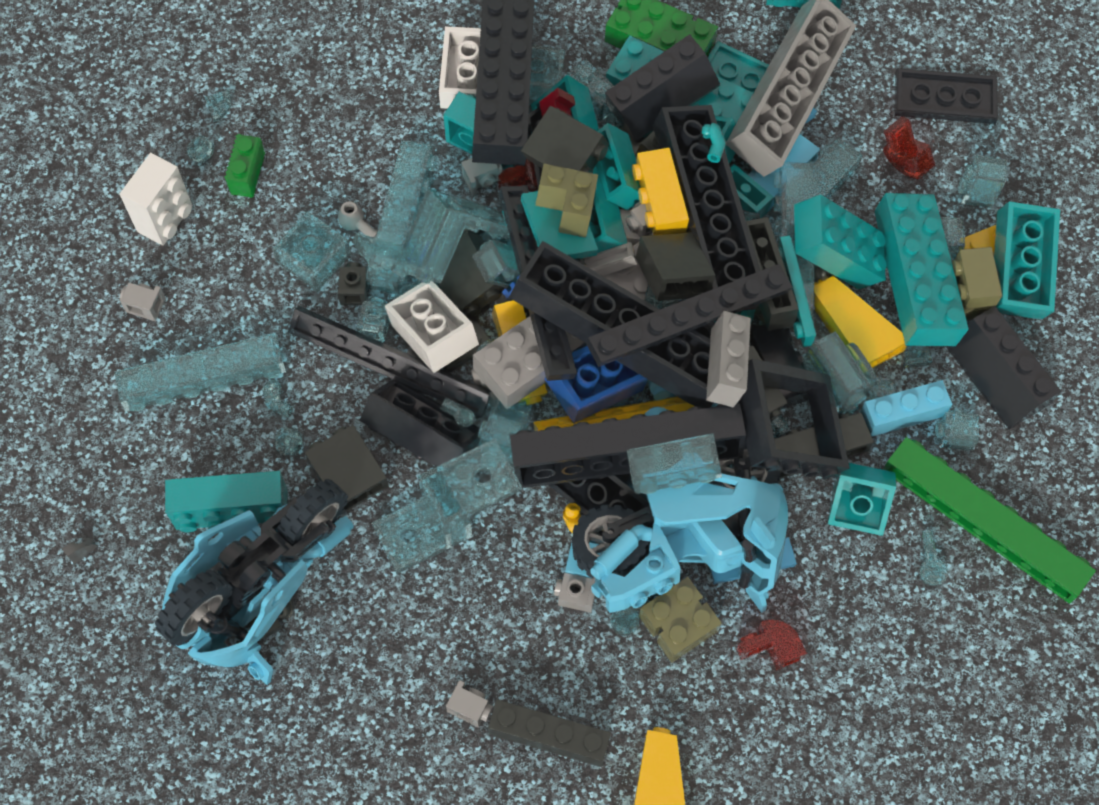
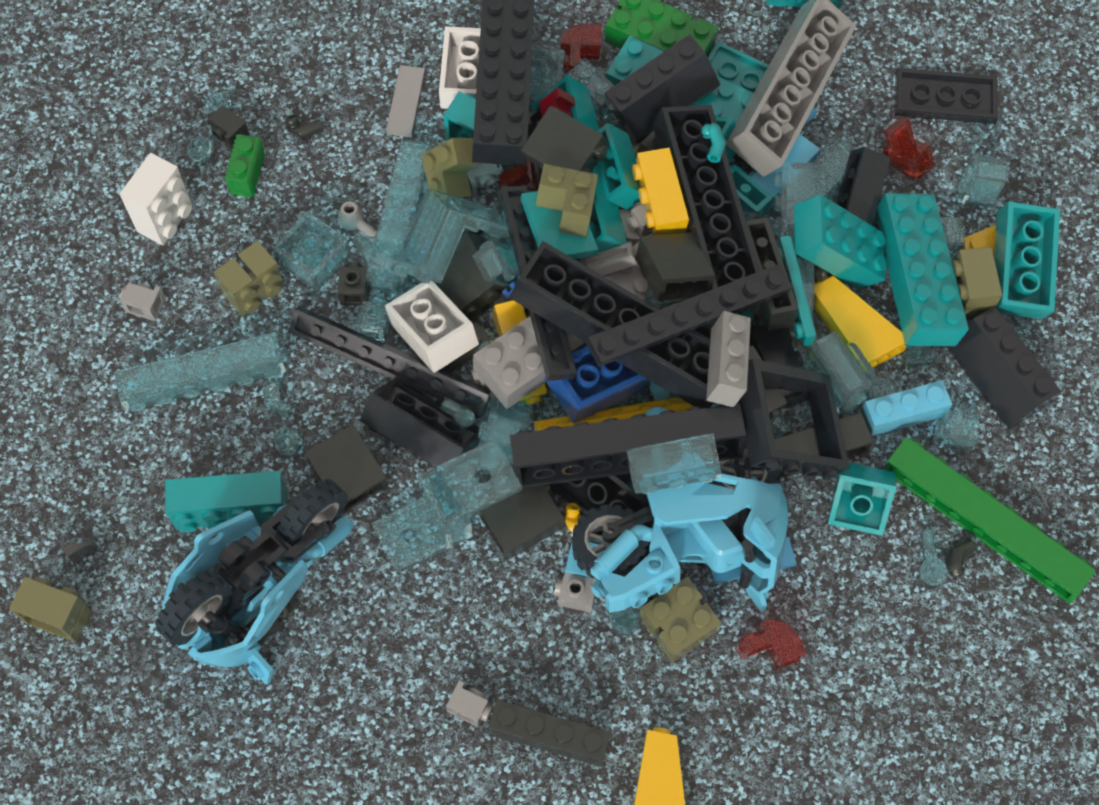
(51, 609): none -> olive piece
(227, 125): none -> pearl dark grey brick
(247, 290): none -> olive piece
(301, 129): none -> pearl dark grey arm
(405, 101): none -> light grey tile
(448, 167): none -> olive brick
(523, 519): none -> pearl dark grey brick
(580, 43): none -> clear red brick
(863, 183): none -> black brick
(956, 555): none -> pearl dark grey arm

